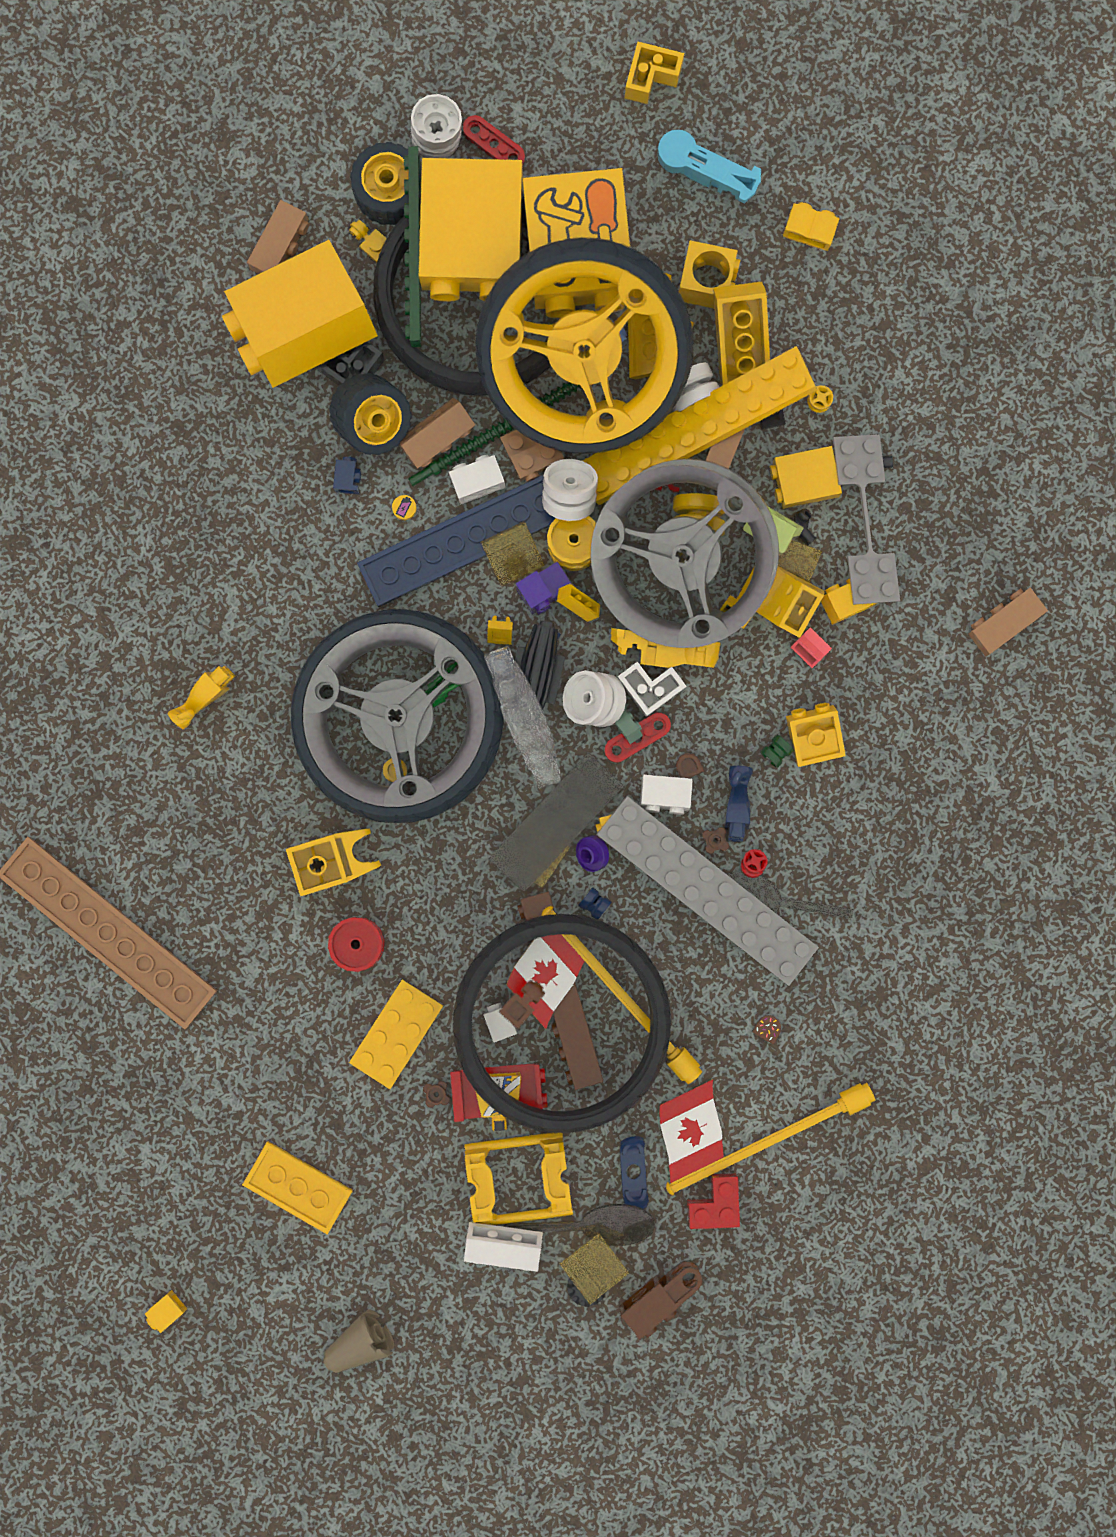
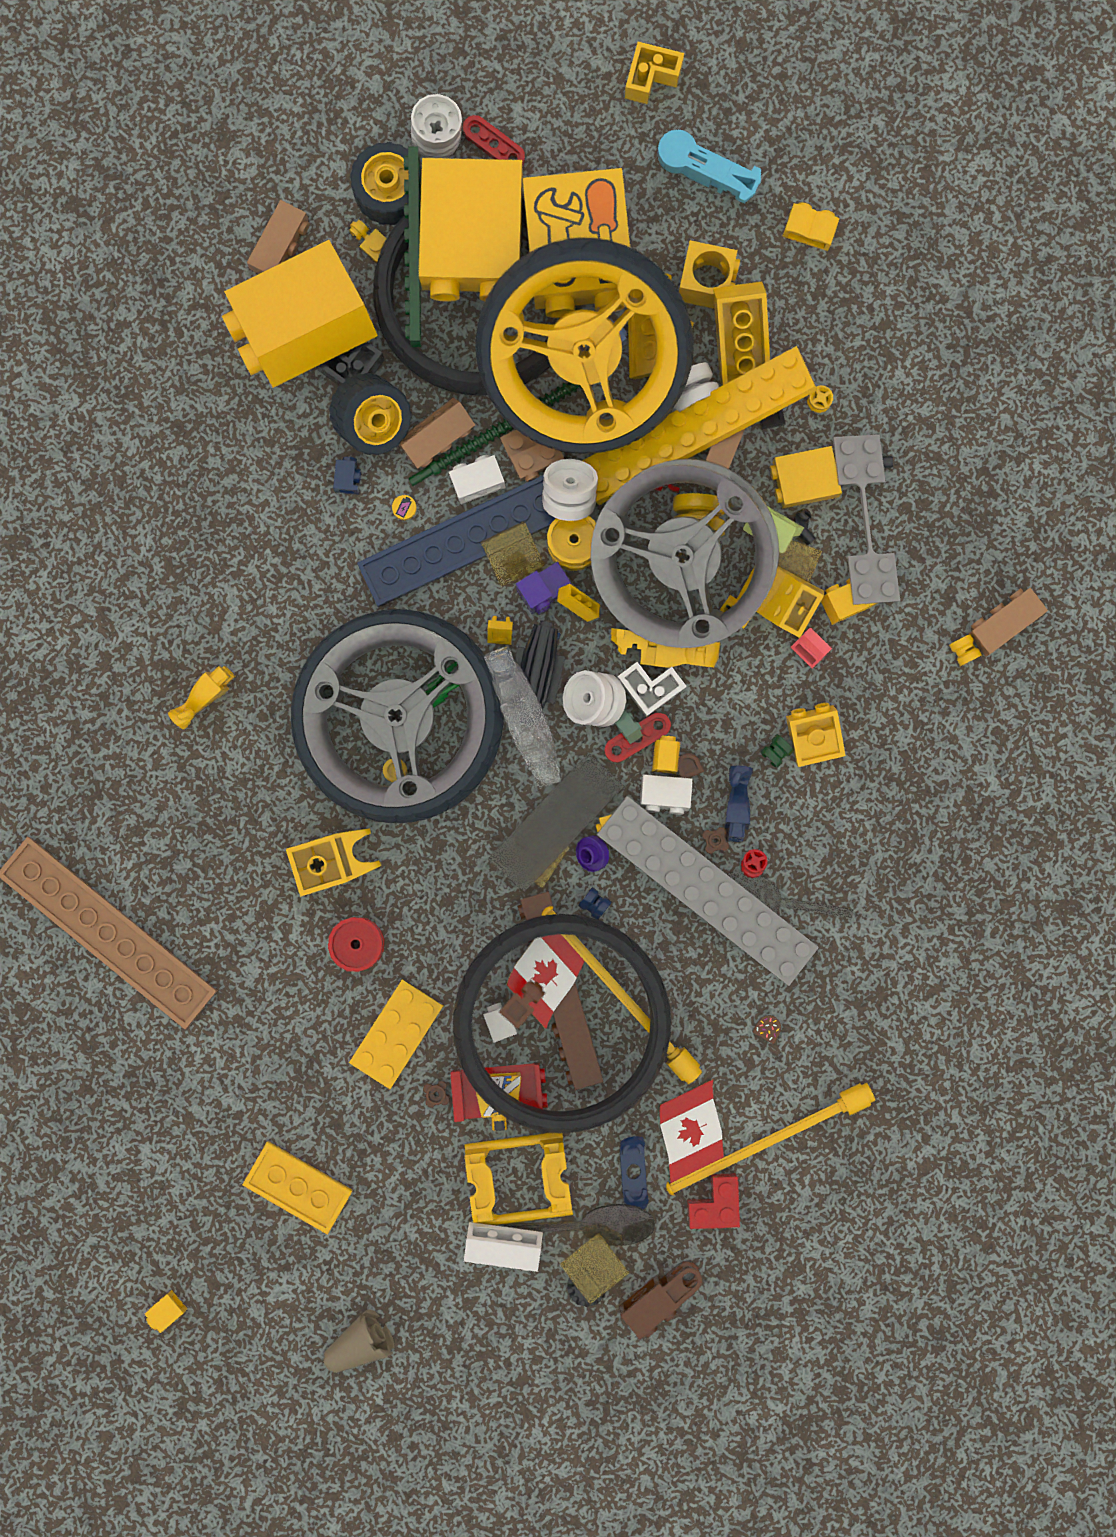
(666, 755): none -> yellow brick
(963, 644): none -> yellow wheel

